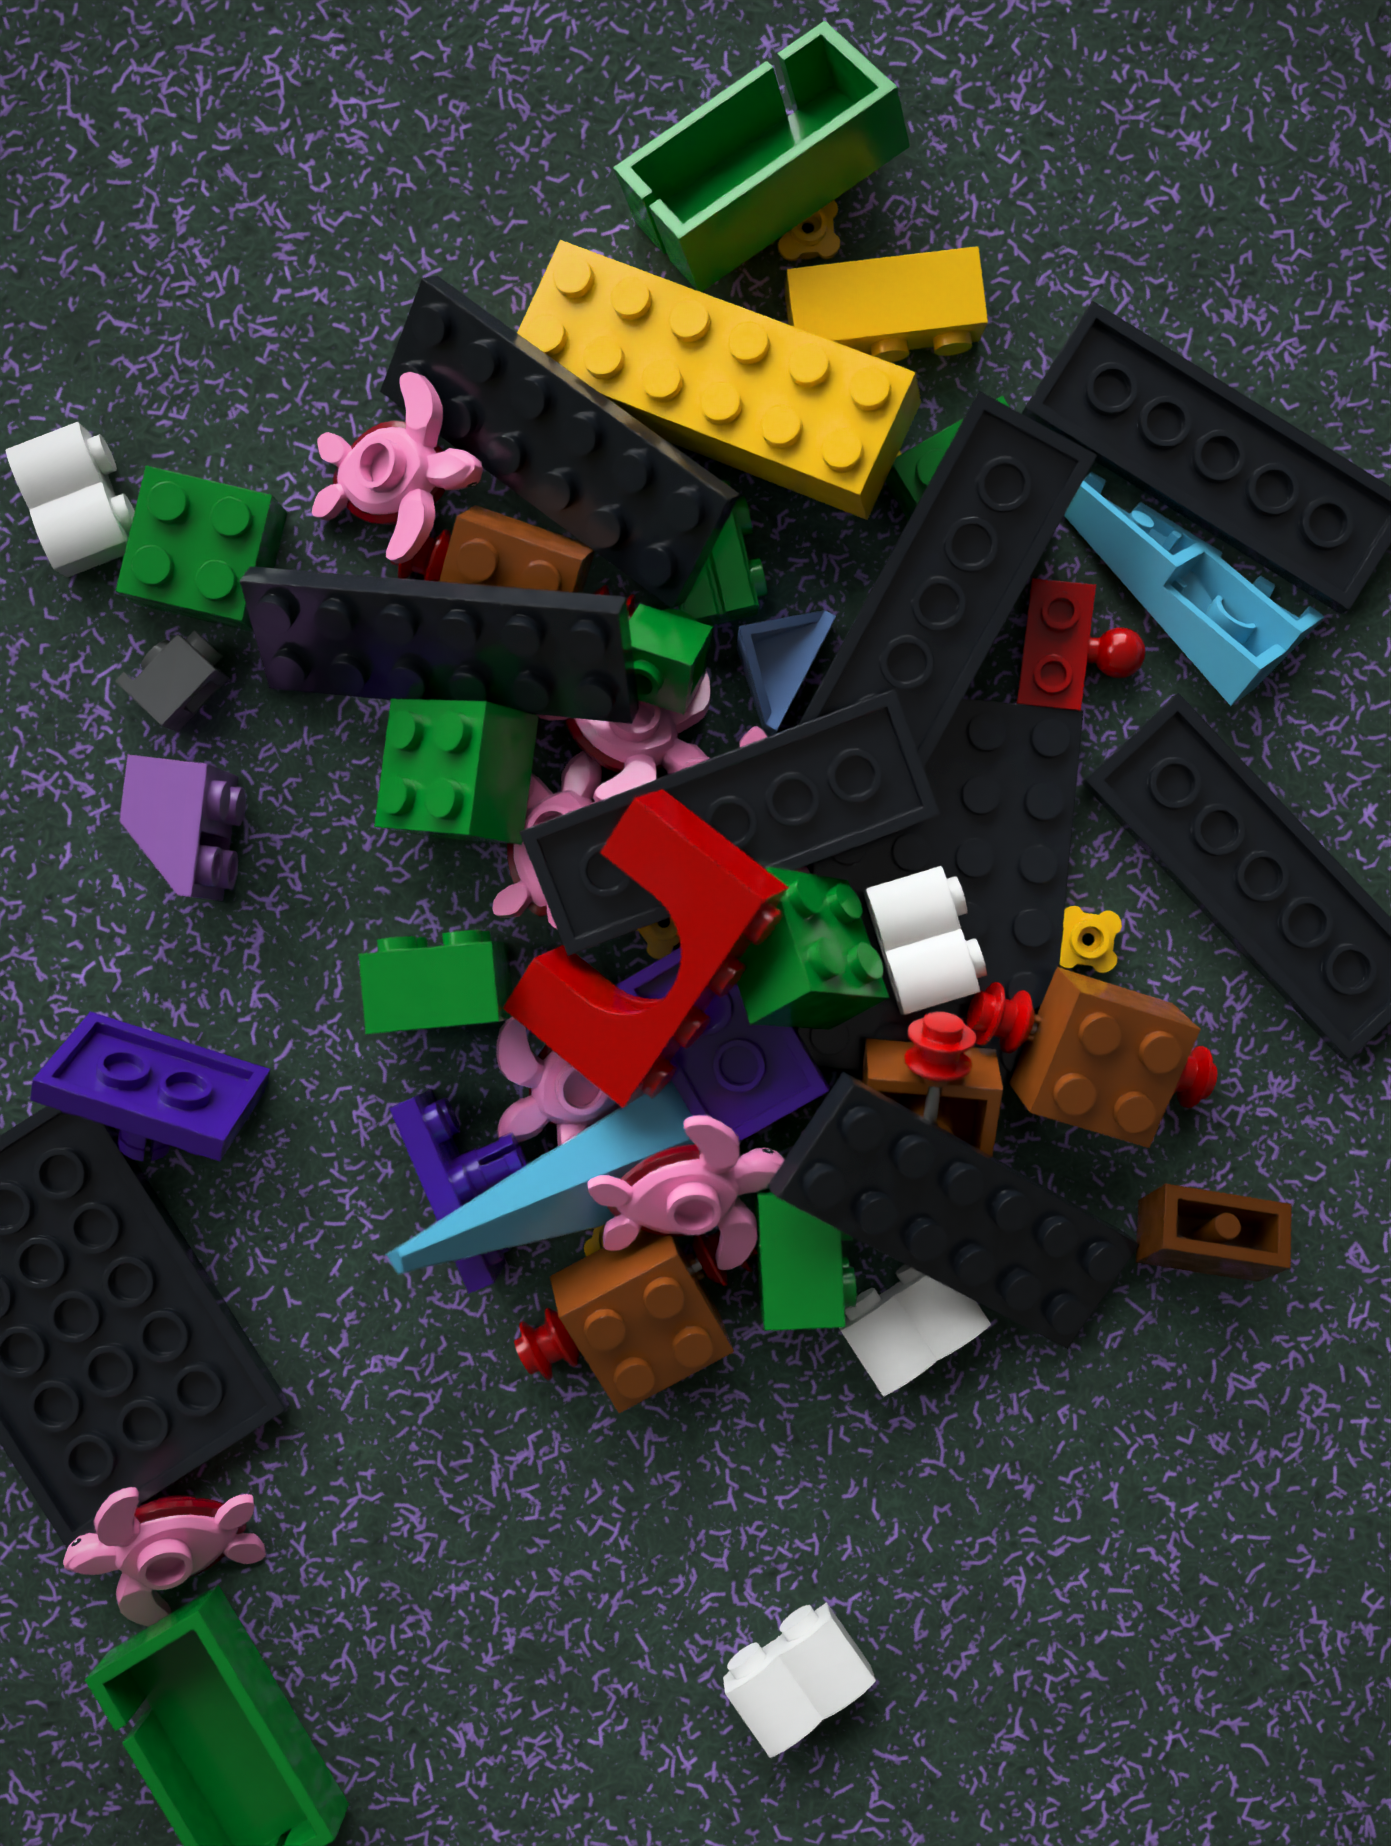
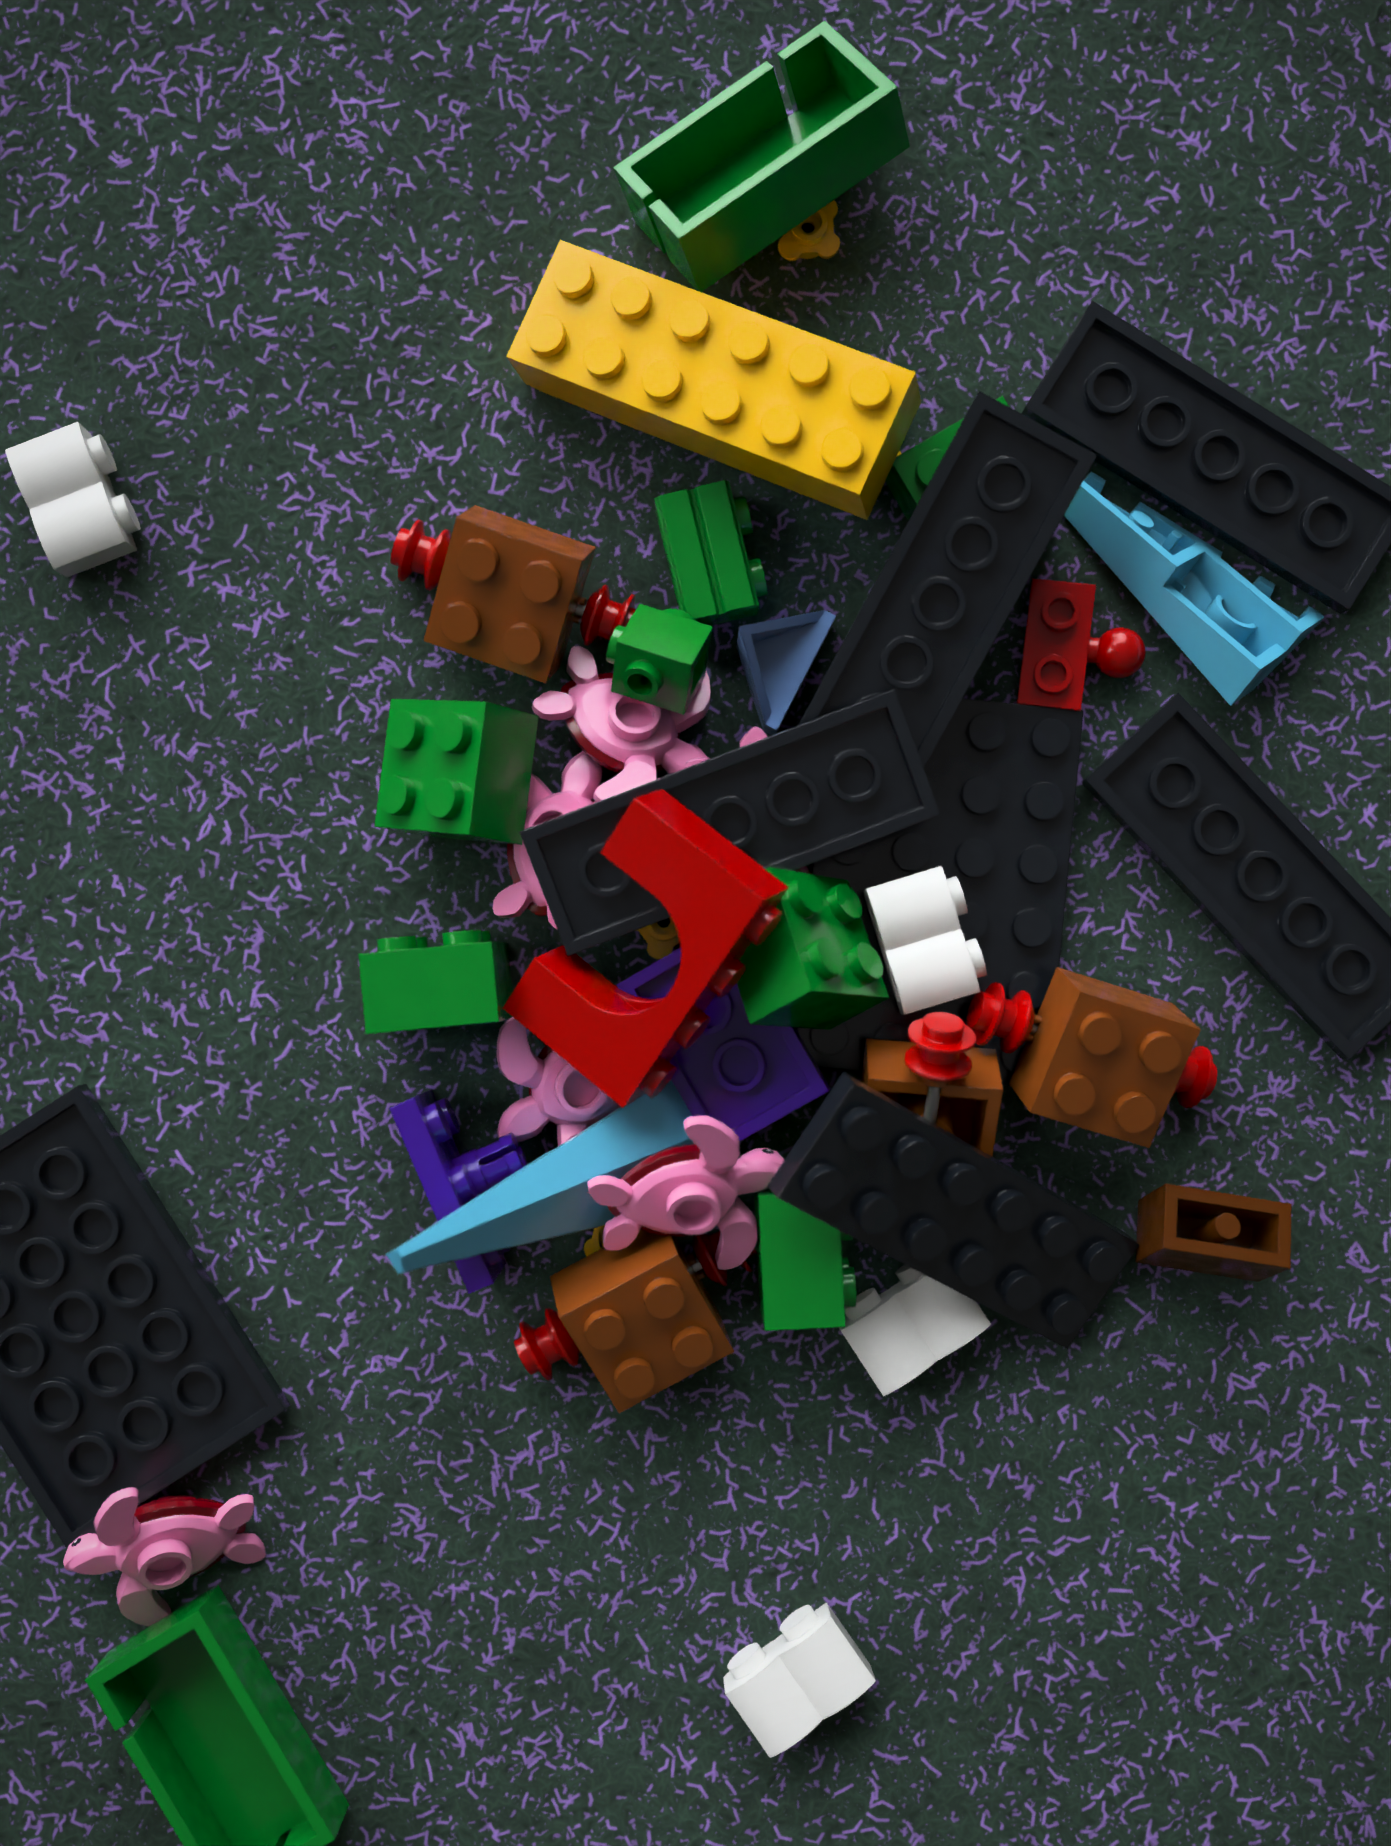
(150, 1088): dark purple plate -> none
(176, 679): dark grey brick -> none
(184, 822): medium lavender slope -> none
(195, 545): green brick -> none
(397, 471): bright pink animal -> none
(444, 642): black plate -> none
(562, 443): black plate -> none
(892, 302): yellow brick -> none
(1101, 927): yellow plate -> none

